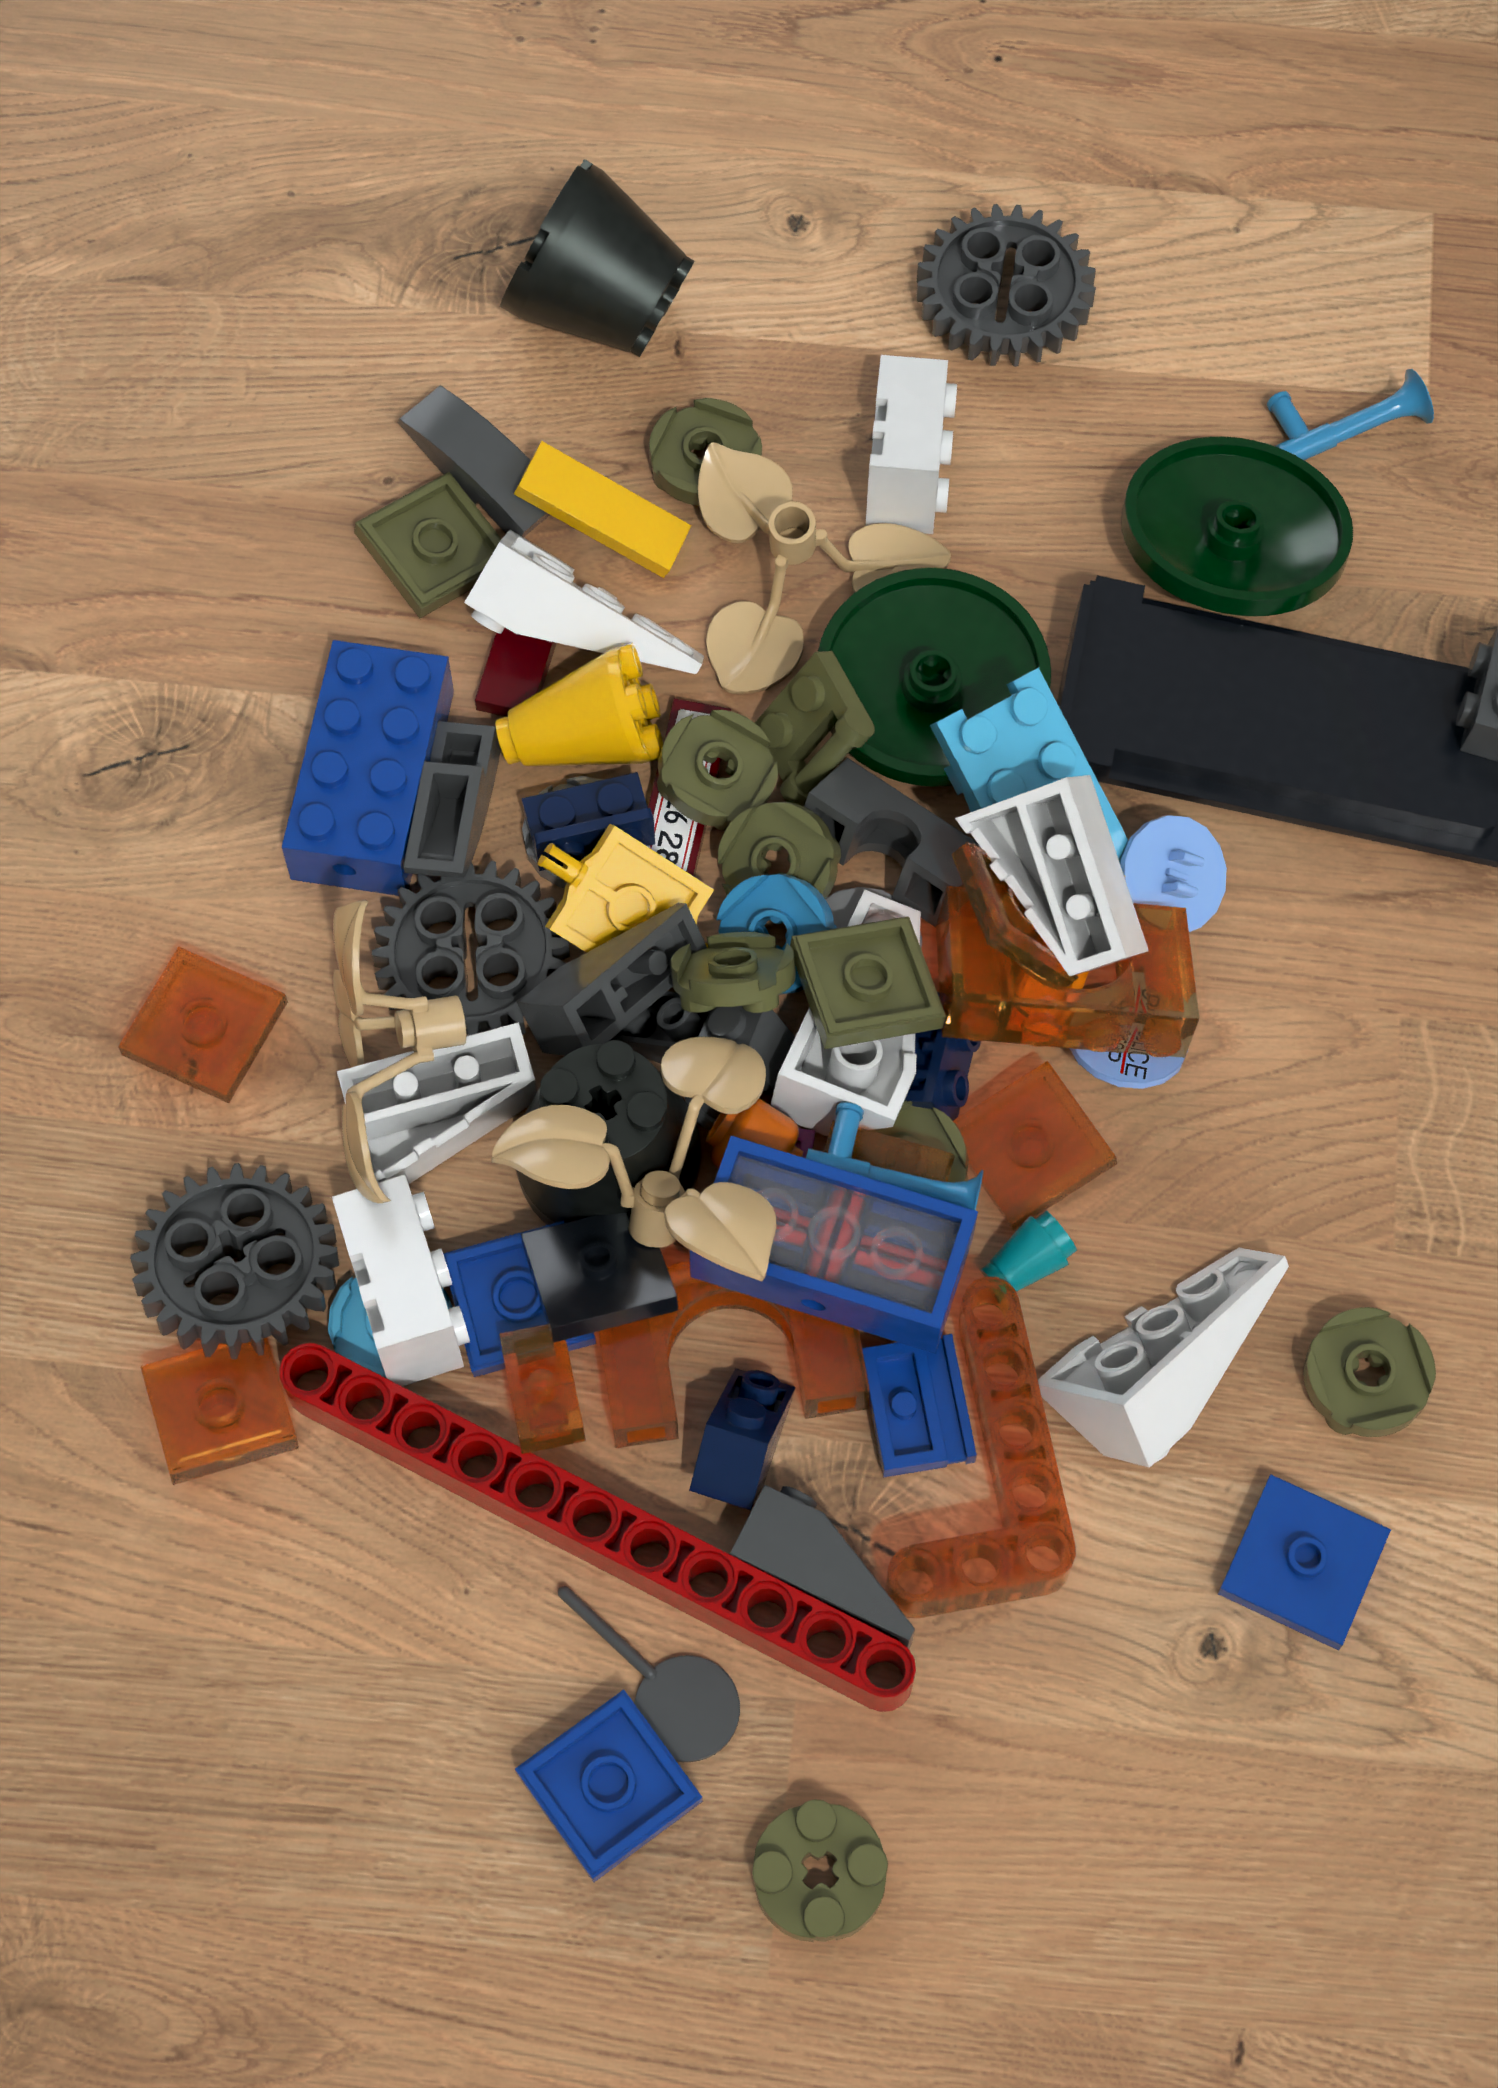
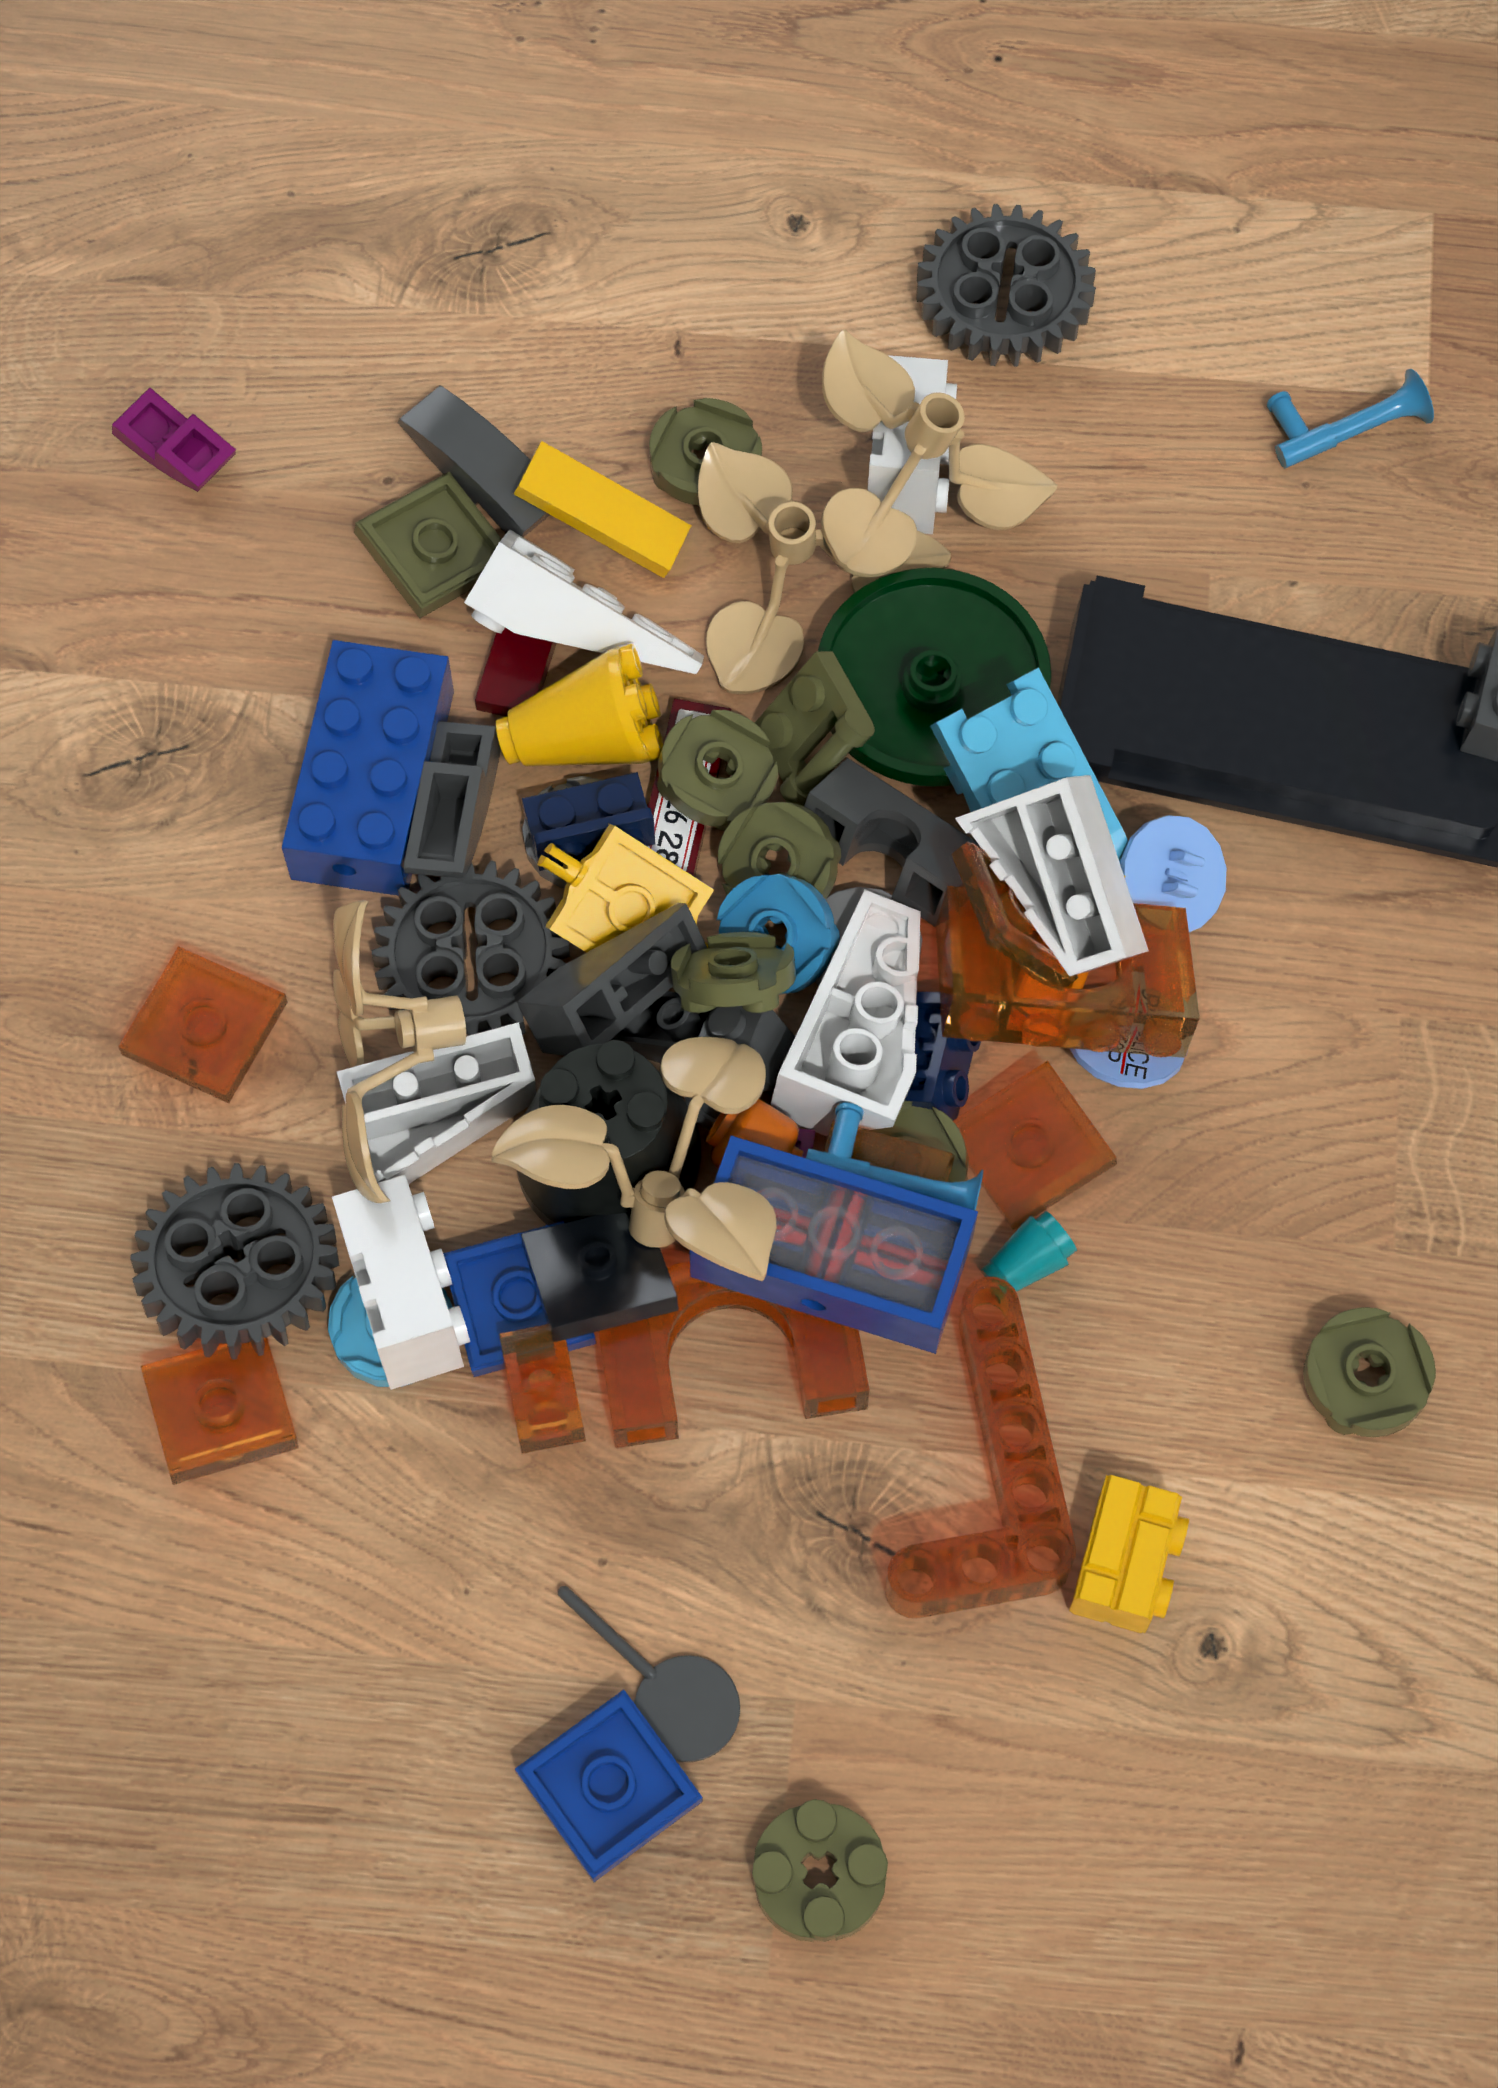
(171, 442): none -> magenta slope
(598, 266): pearl dark grey cone -> none
(611, 1551): red beam -> none
(742, 1438): dark blue slope -> none
(807, 1552): dark grey slope -> none
(867, 982): olive plate -> none
(871, 387): none -> tan plant
(918, 1407): blue plate -> none
(1128, 1554): none -> yellow brick
(1157, 1374): white wedge -> none
(1236, 526): dark green dish -> none
(1304, 1562): blue plate -> none

